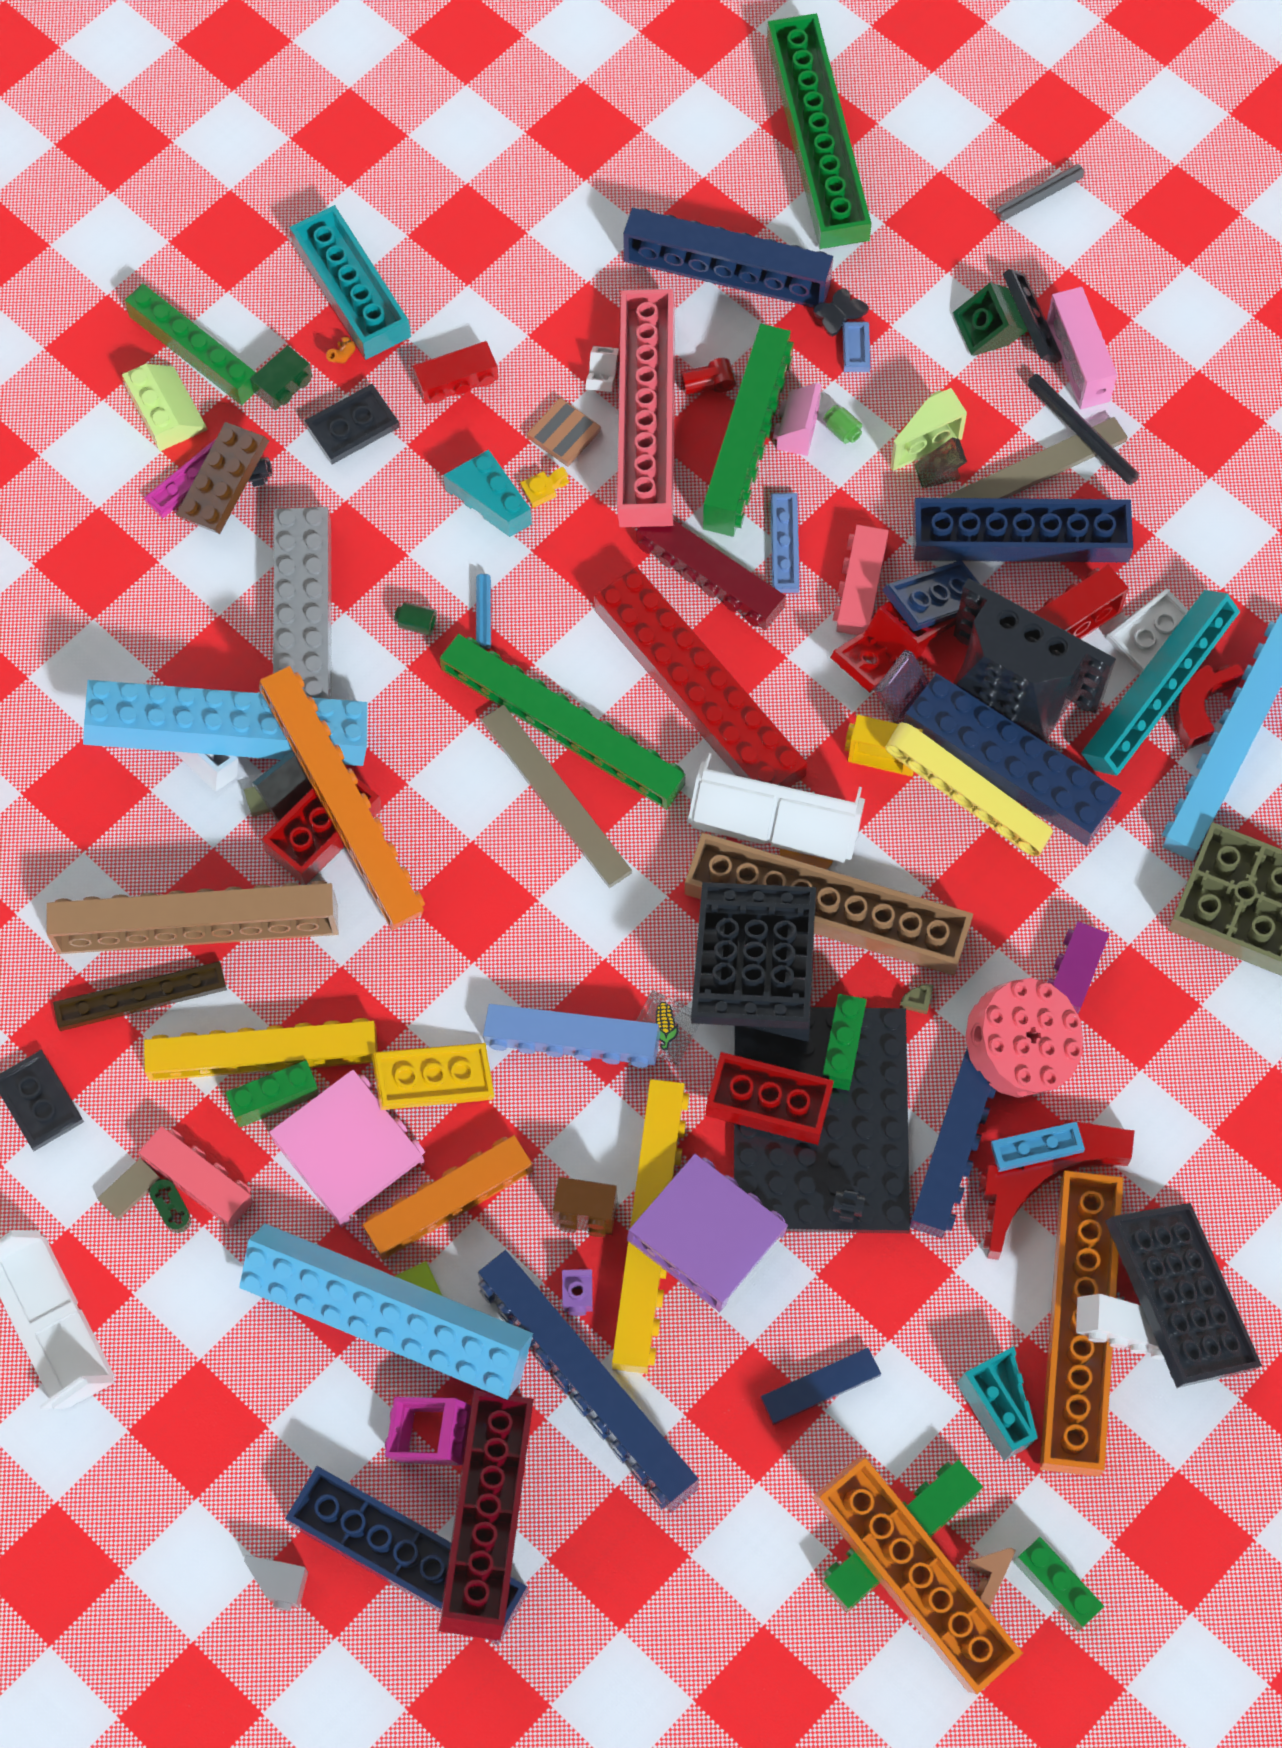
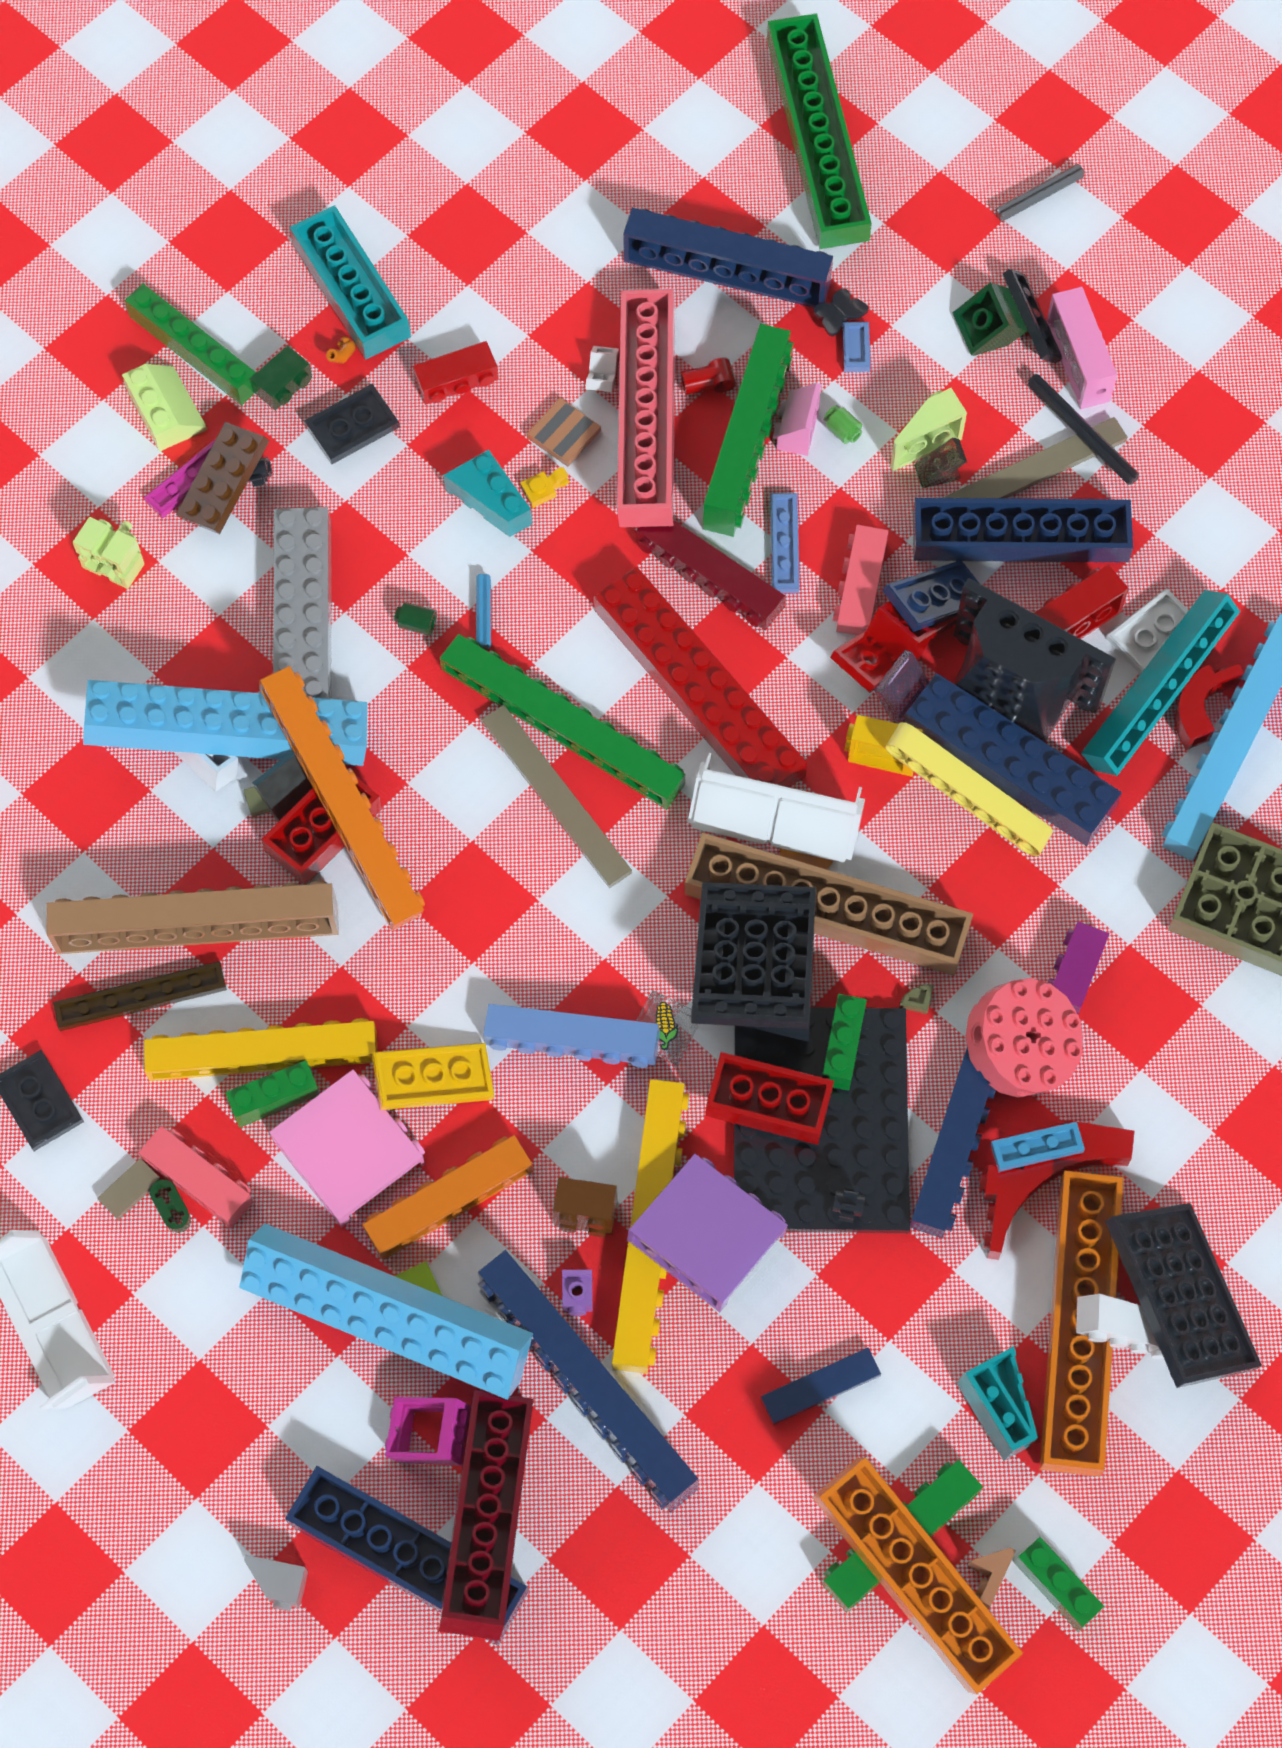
(109, 551): none -> yellowish green brick

